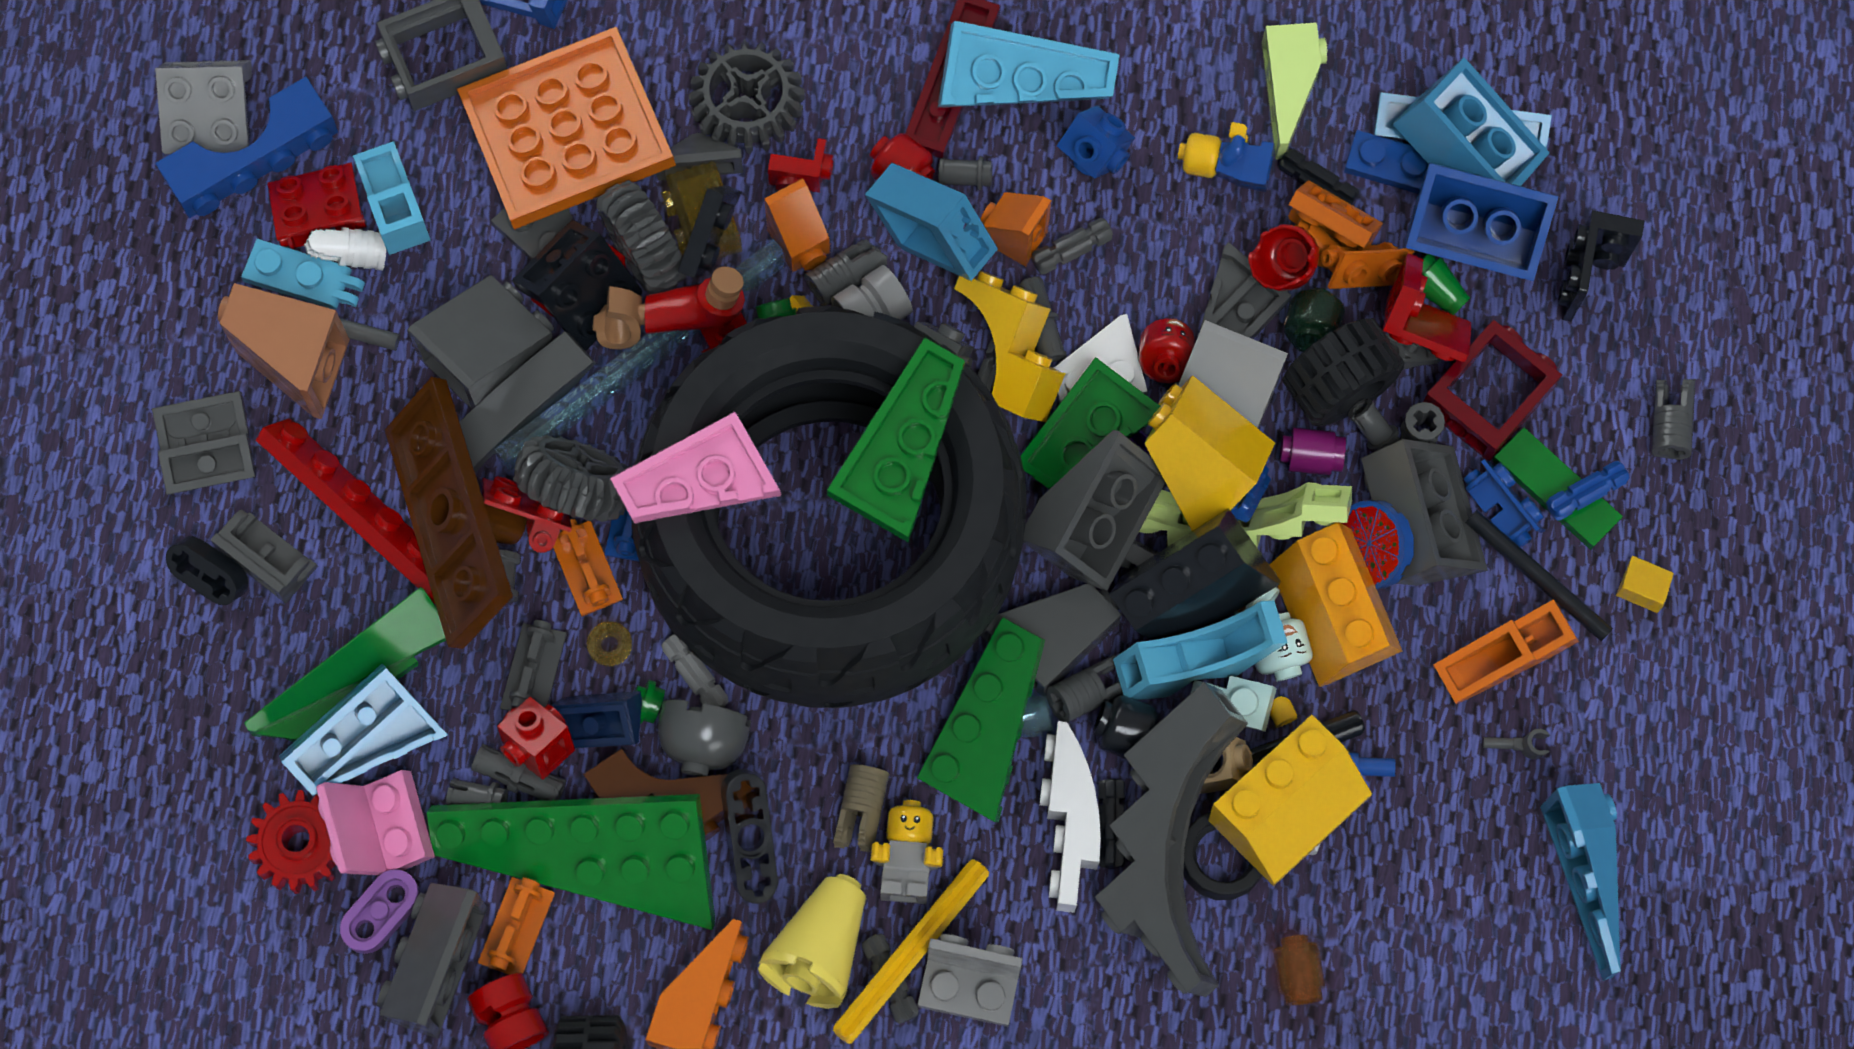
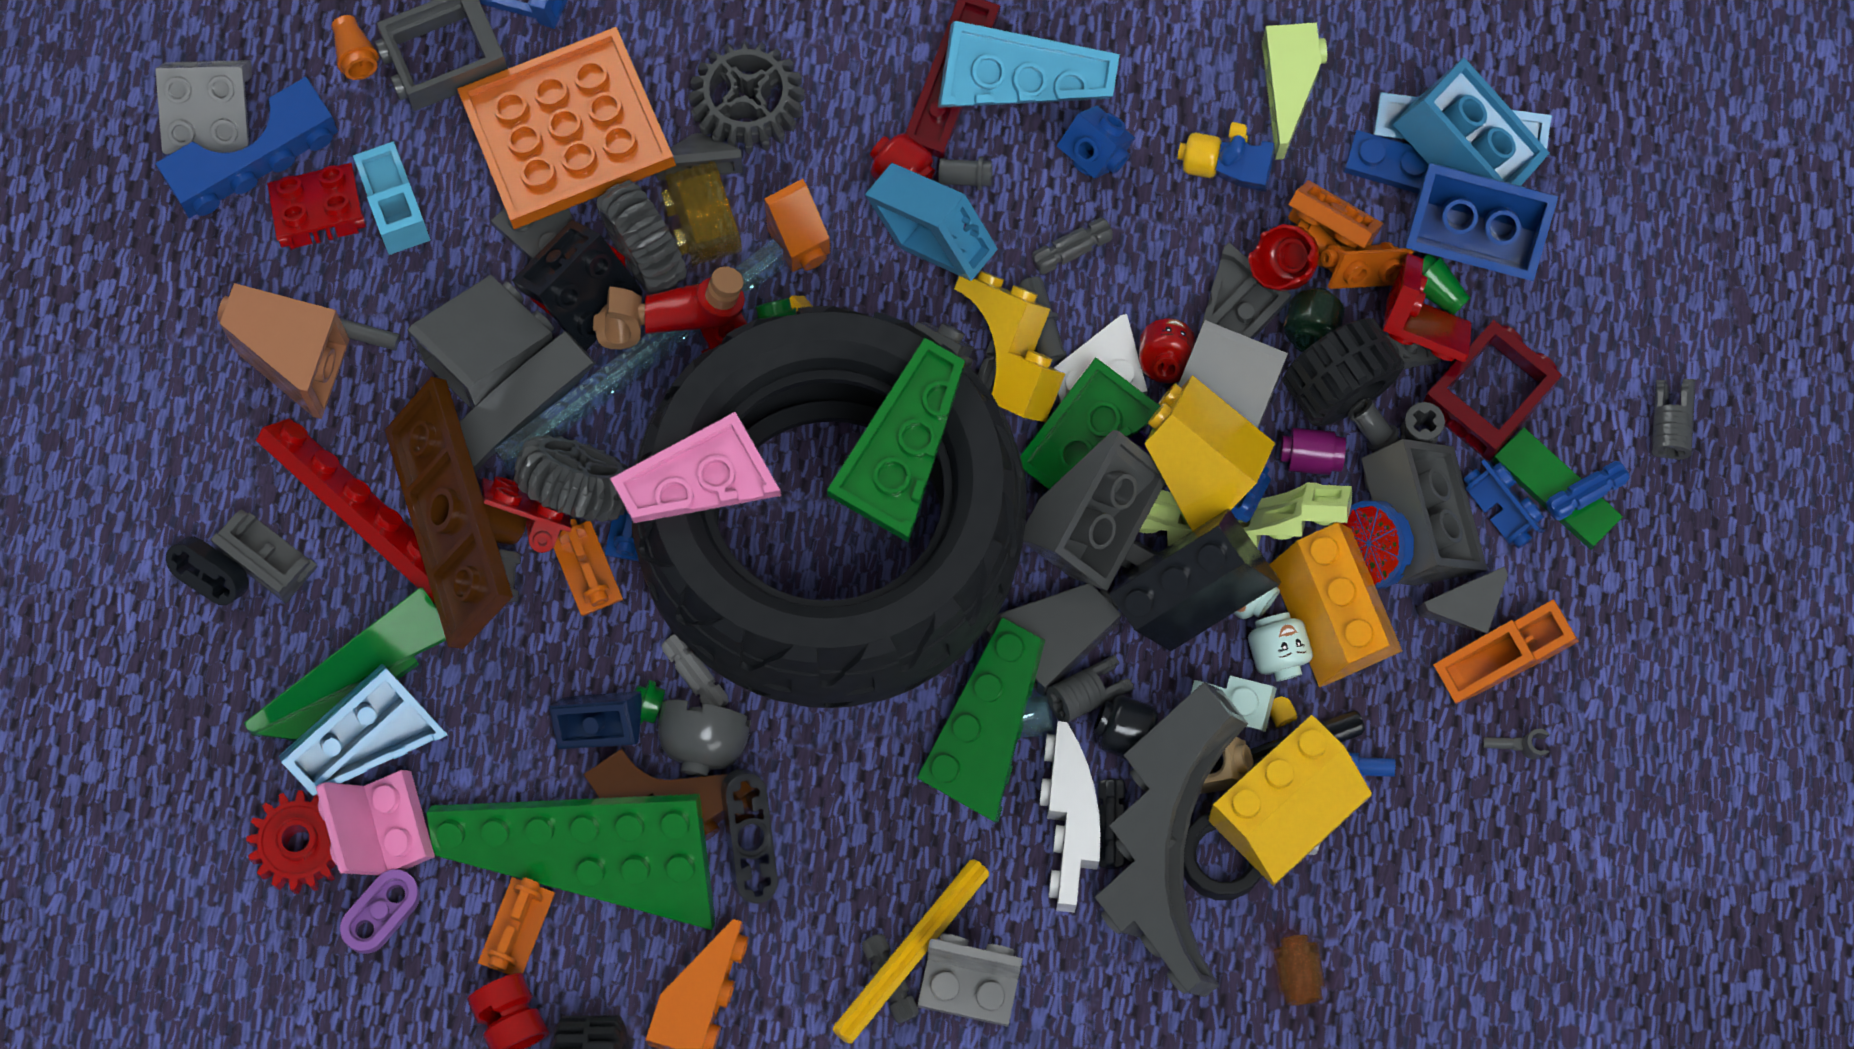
(204, 442): dark grey slope -> none
(300, 275): medium azure hinge -> none
(348, 247): white hinge -> none
(354, 51): none -> orange cone
(432, 958): dark grey slope -> none
(473, 793): dark grey pin -> none
(495, 765): dark grey pin -> none
(534, 665): dark grey hinge -> none
(535, 737): red brick -> none
(599, 634): clear yellow plate -> none
(708, 229): black wing -> none
(788, 170): red bracket -> none
(818, 944): light yellow cone -> none
(844, 270): dark grey hinge -> none
(861, 798): dark tan hinge -> none
(878, 293): light grey wheel -> none
(907, 857): piece -> none
(1017, 224): orange slope -> none
(1216, 651): medium azure arch -> none
(1294, 164): black axle -> none
(1468, 605): none -> dark grey slope
(1539, 575): black bar -> none
(1585, 842): dark azure wedge -> none
(1604, 242): black bracket -> none
(1645, 584): yellow slope -> none

